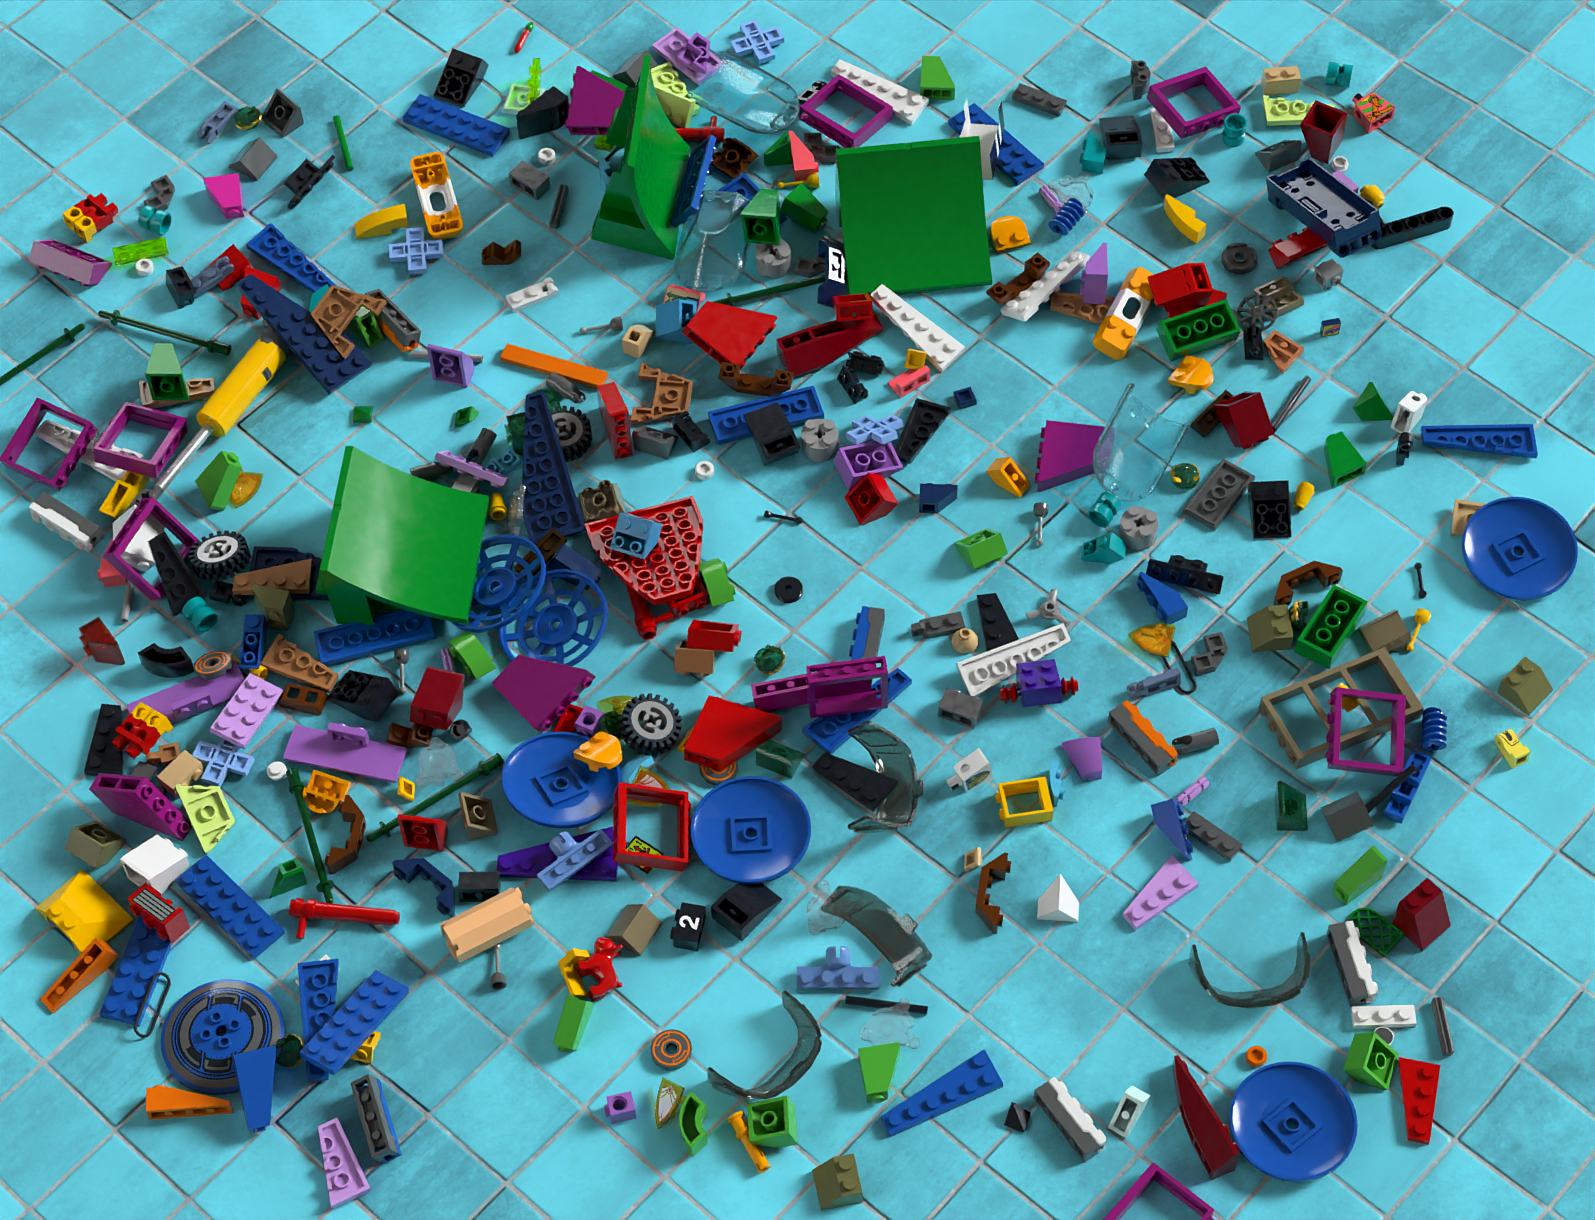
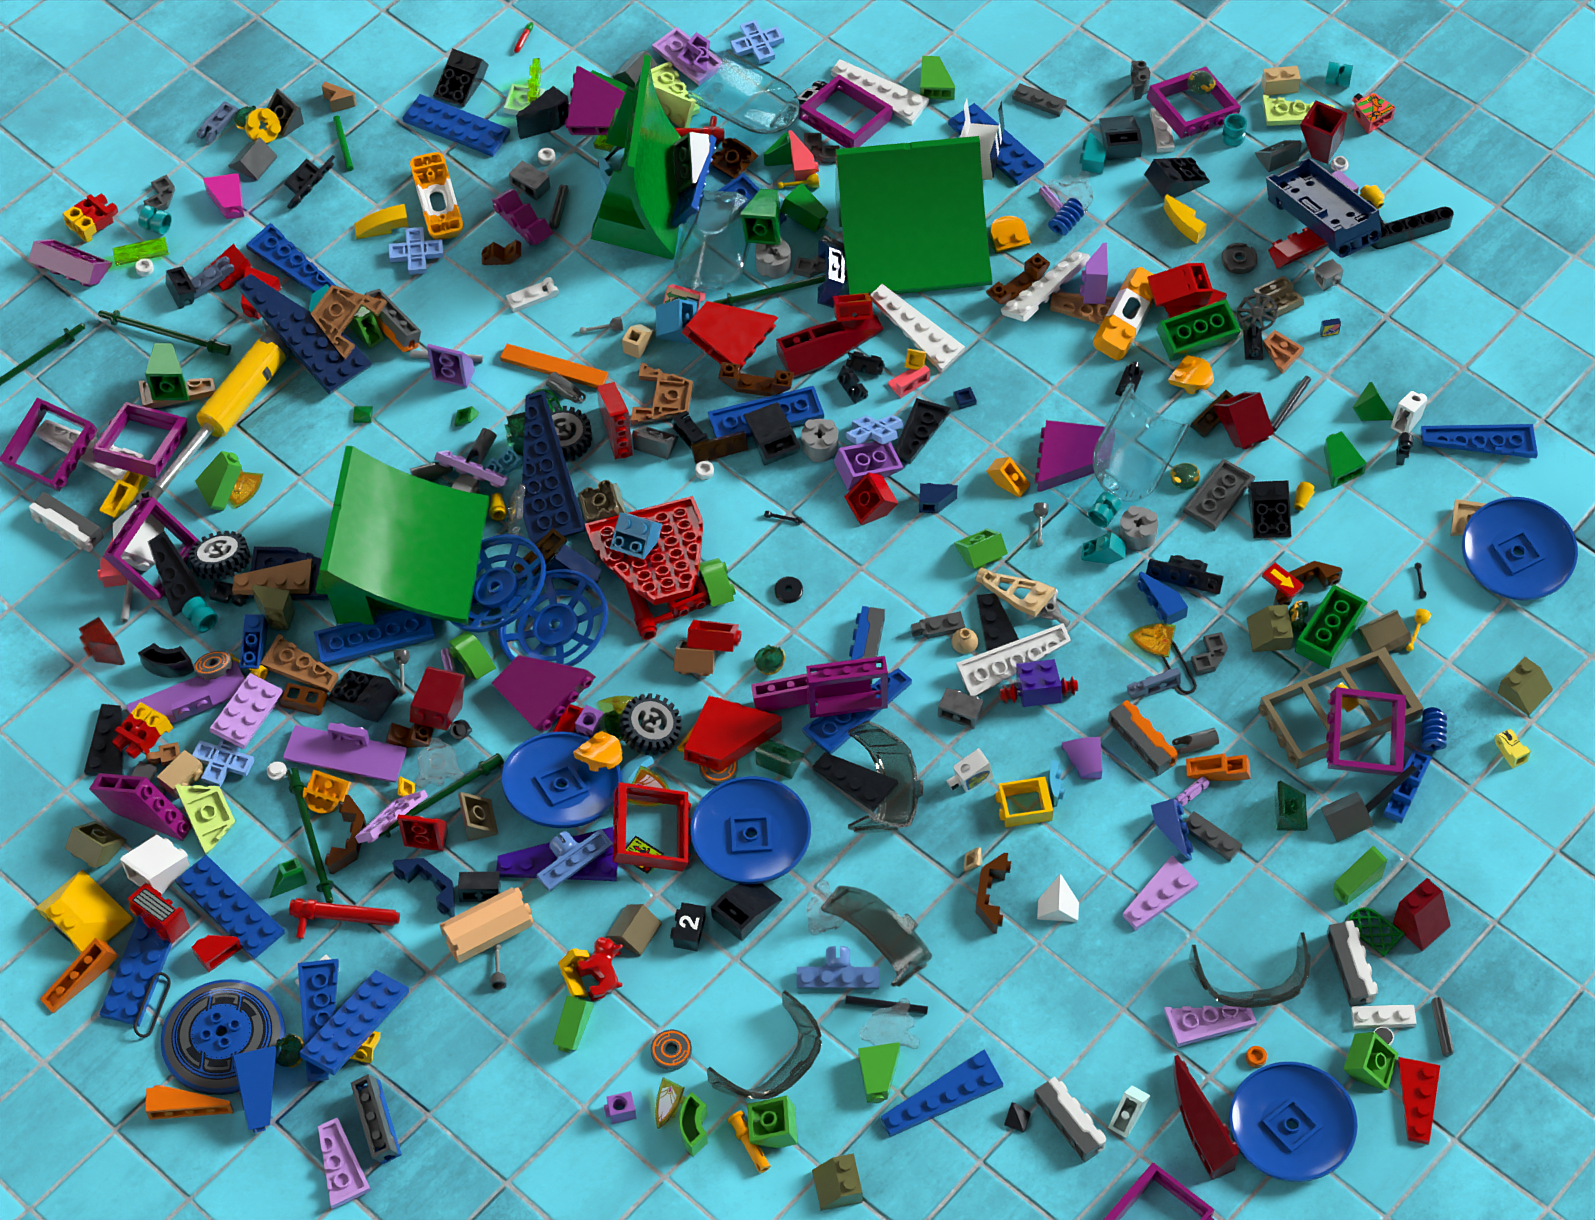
(215, 949): none -> red slope
(253, 122): none -> yellow plate
(338, 97): none -> medium nougat slope
(389, 816): none -> lavender wing
(521, 217): none -> magenta brick
(689, 158): none -> dark grey slope
(719, 447): none -> dark brown plate
(1031, 604): none -> tan plate
(1131, 374): none -> black hinge
(1199, 1024): none -> lavender wing
(1201, 82): none -> clear green hair
(1219, 767): none -> orange slope
(1282, 580): none -> red tile

